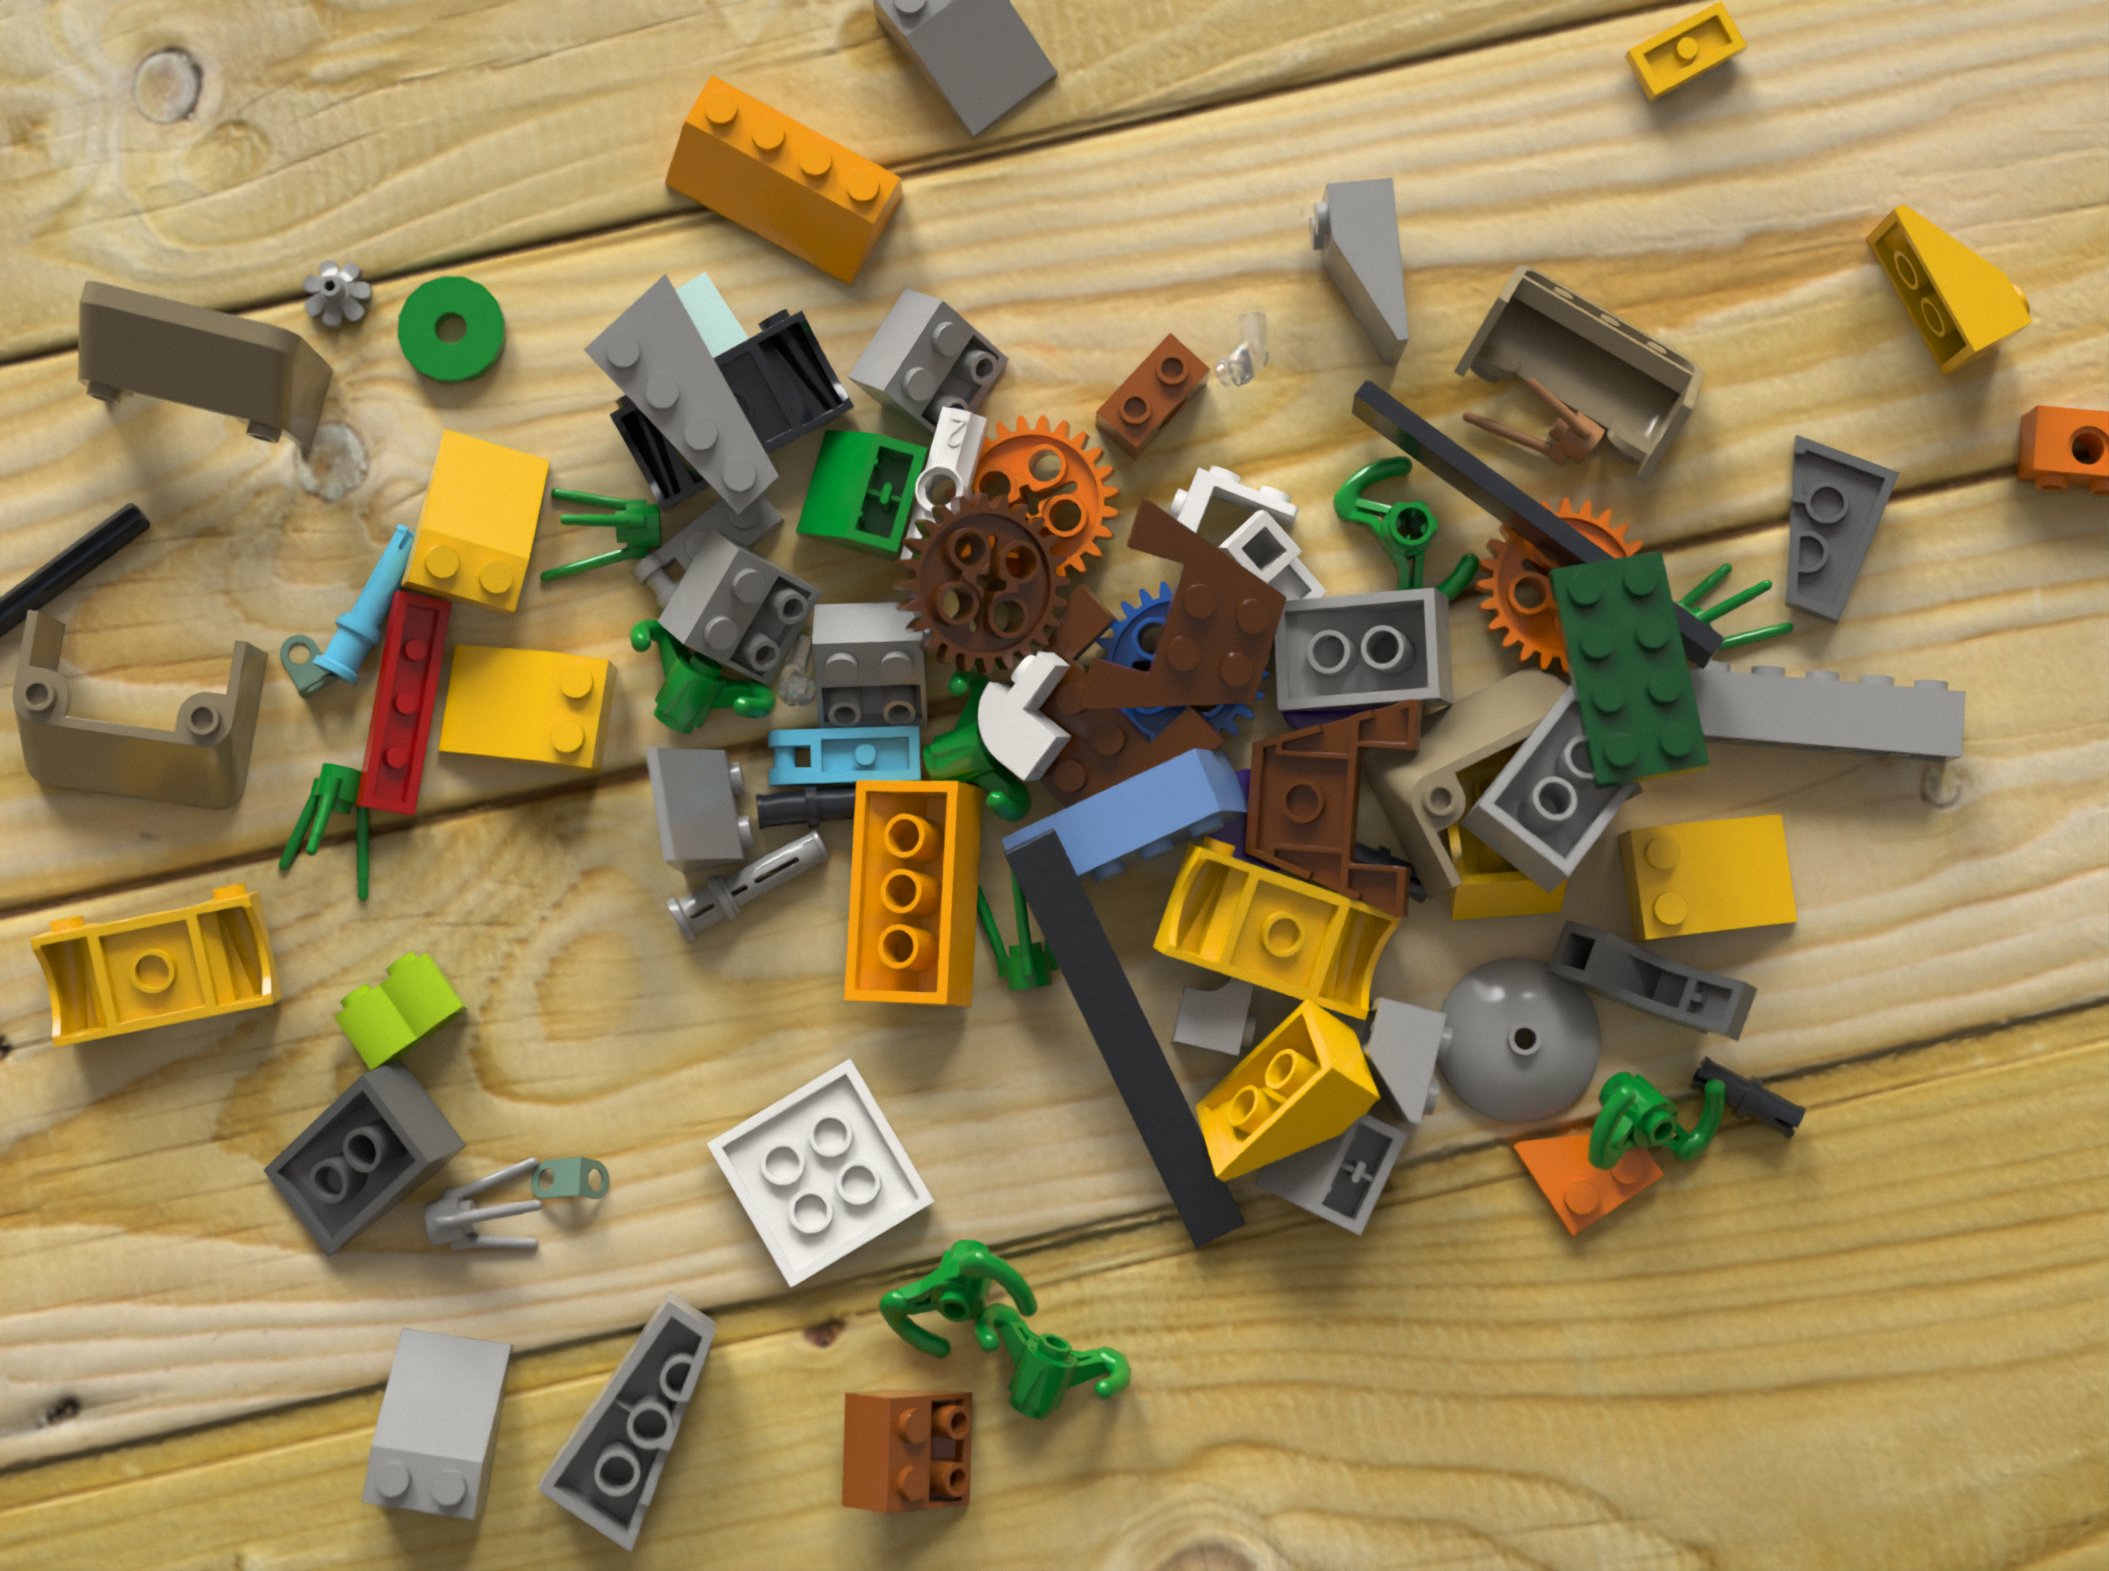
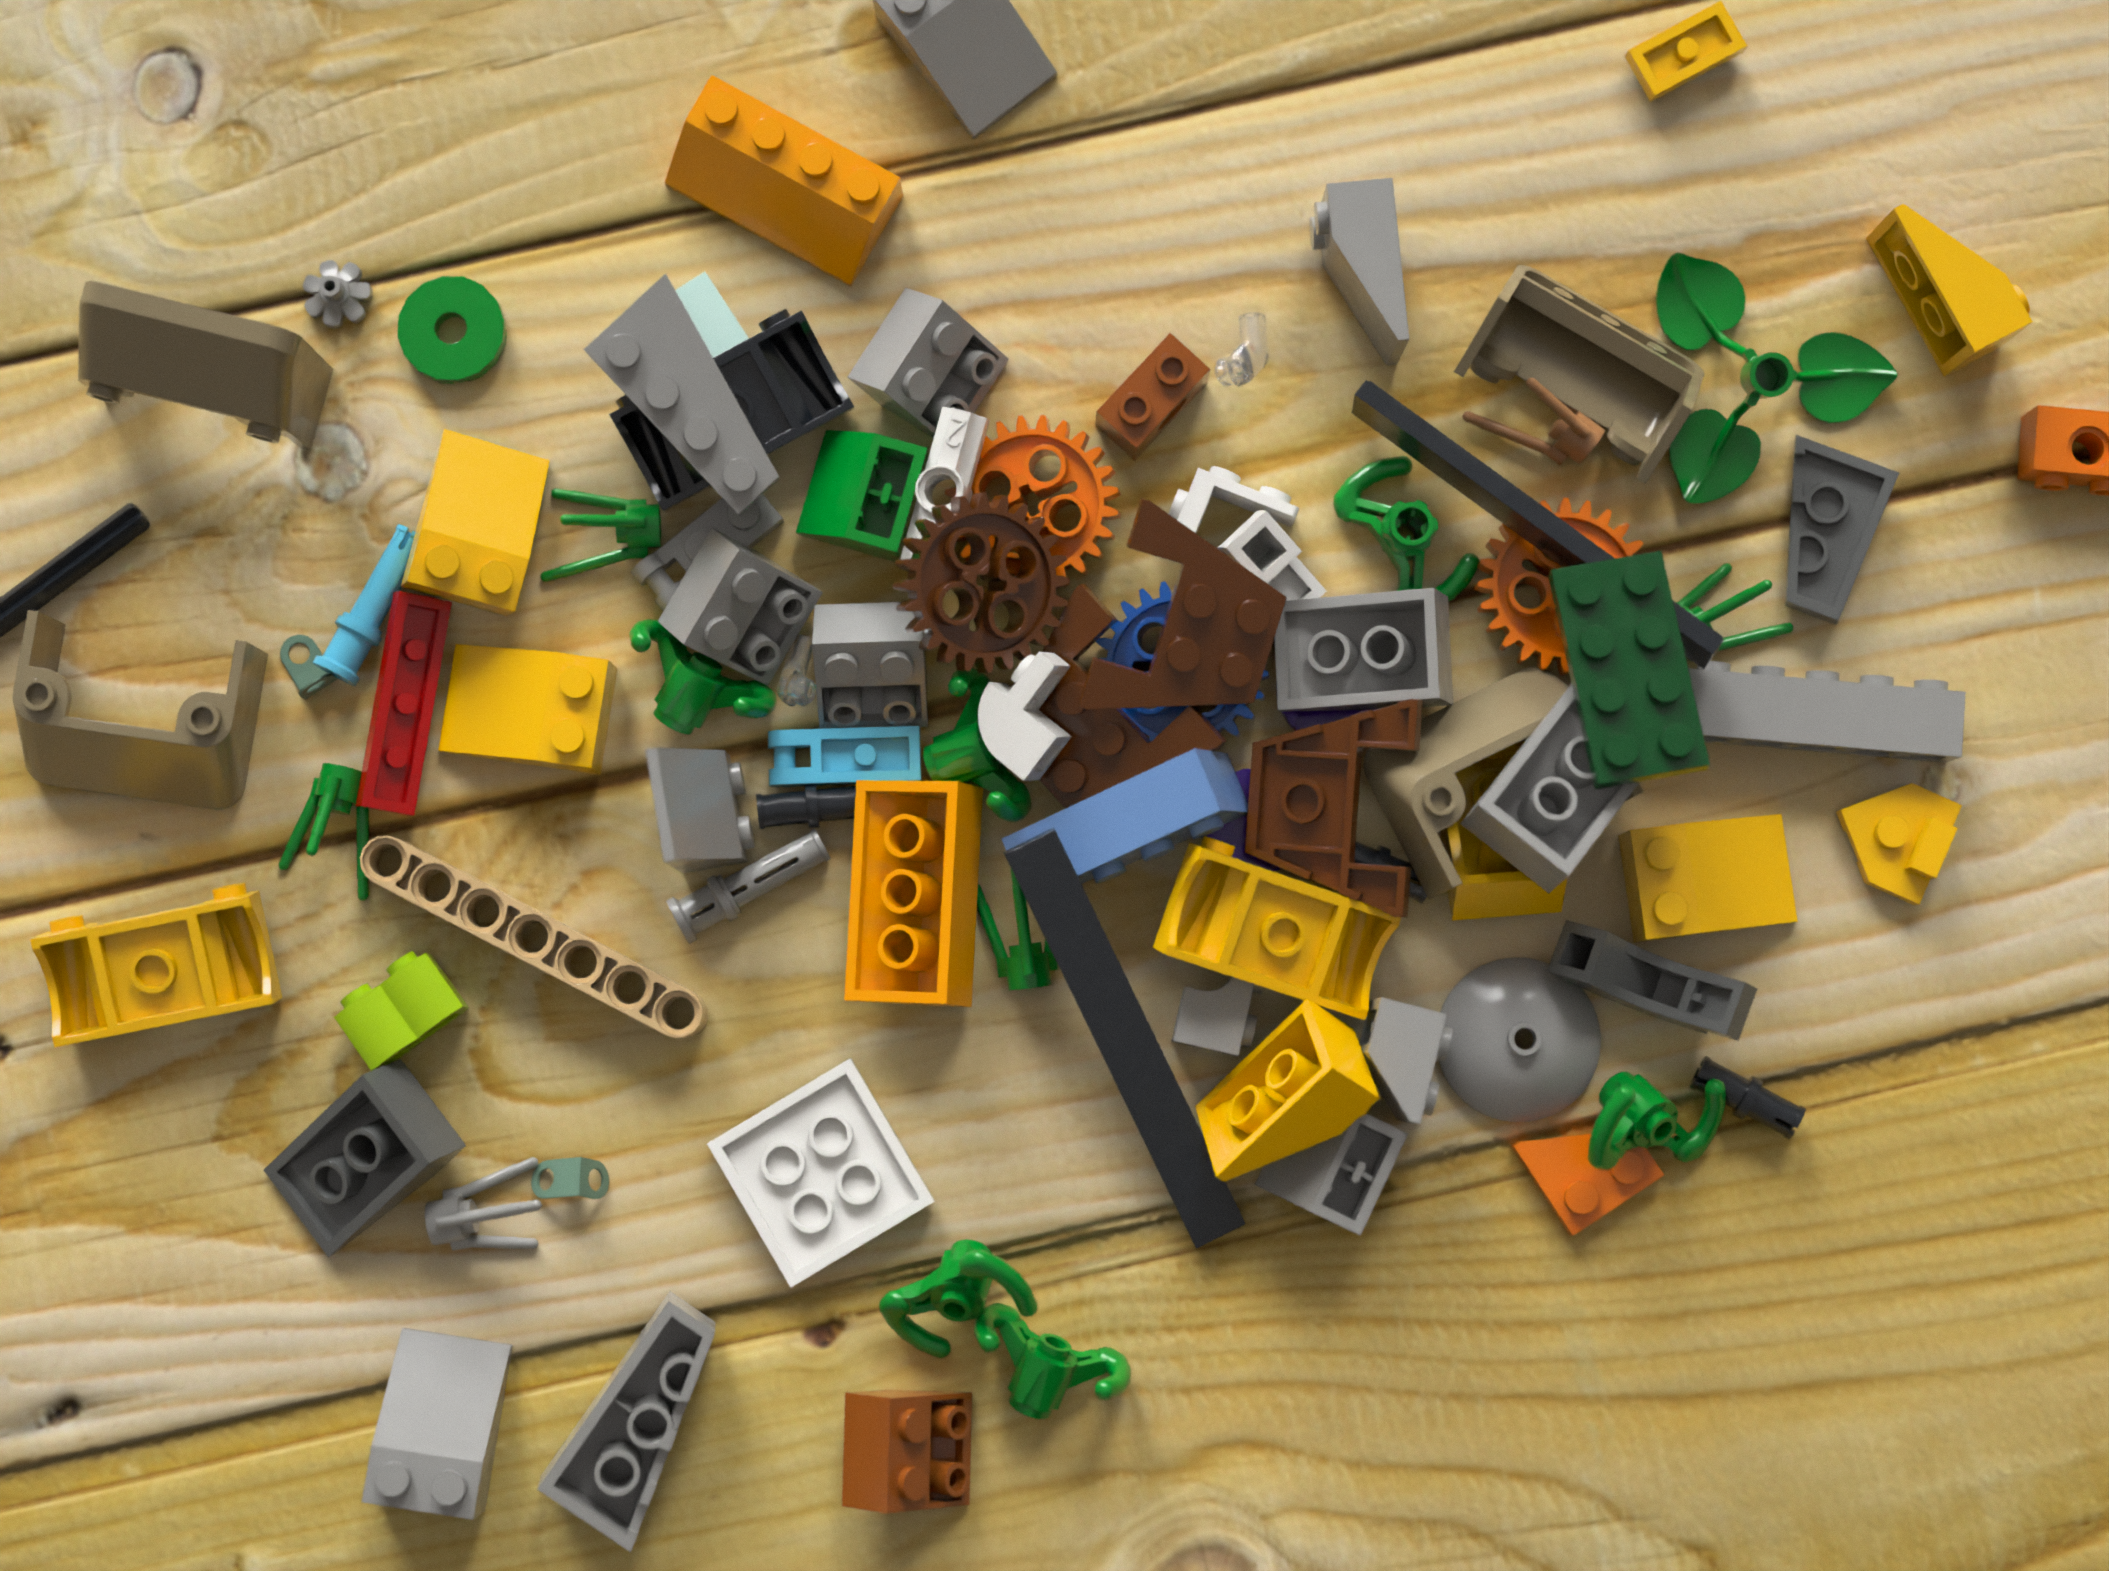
(508, 930): none -> tan beam
(1836, 376): none -> green plant
(1901, 839): none -> yellow plate

